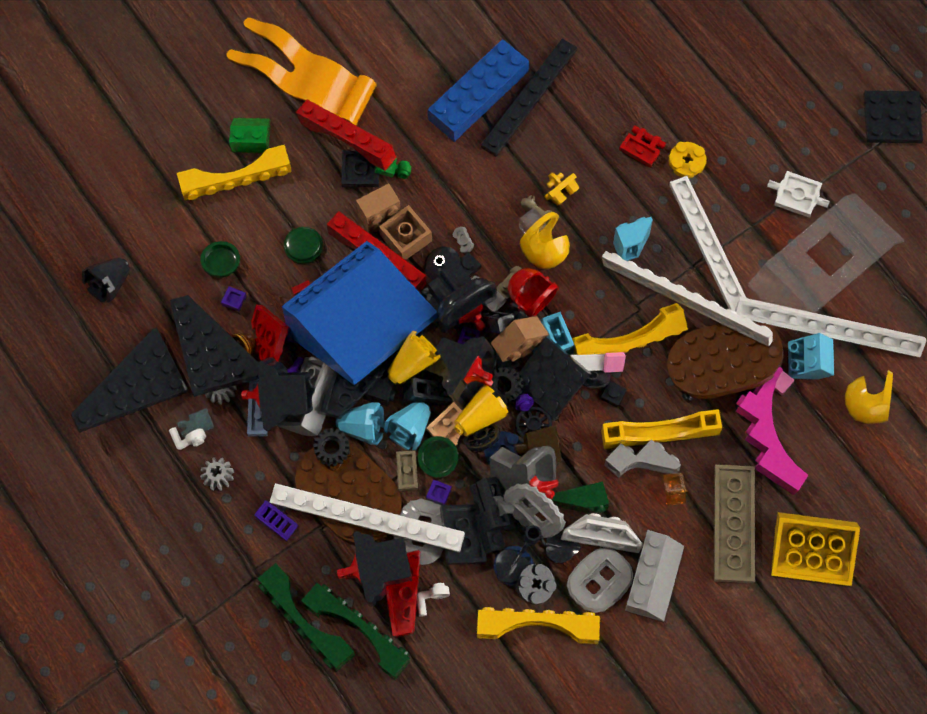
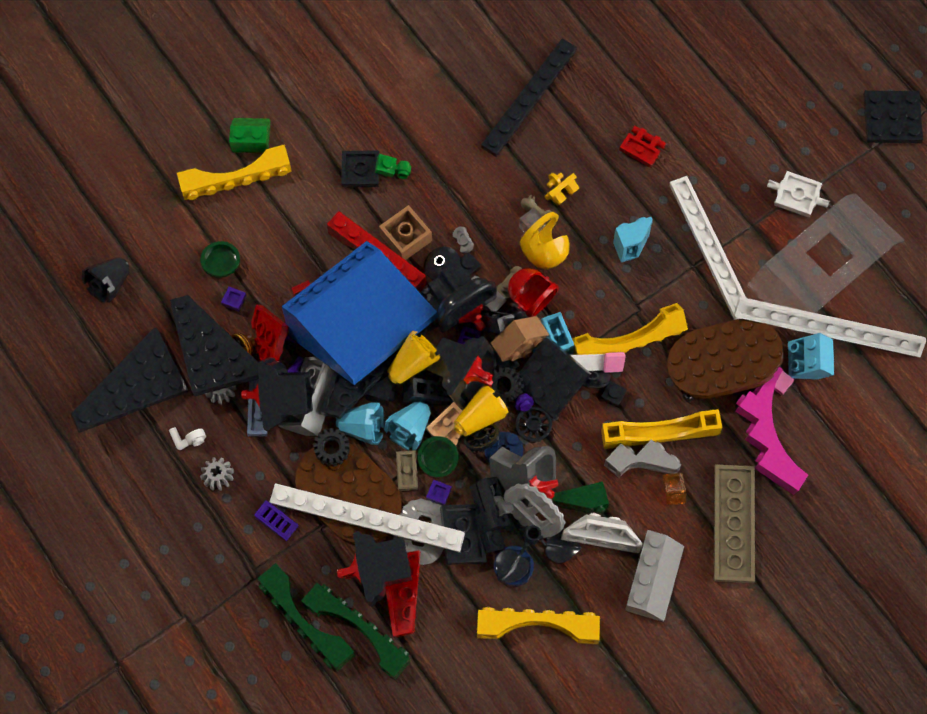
(198, 420): clear light blue plate -> none
(303, 245): dark green piece -> none
(313, 77): light orange flag -> none
(371, 147): red arch -> none
(377, 207): medium nougat brick -> none
(438, 591): white plate -> none
(478, 90): blue brick -> none
(539, 438): dark brown torso -> none
(545, 587): plate -> none
(611, 590): light grey piece -> none
(684, 150): yellow plate -> none
(692, 300): white plate -> none
(815, 549): yellow slope -> none
(868, 407): yellow piece -> none

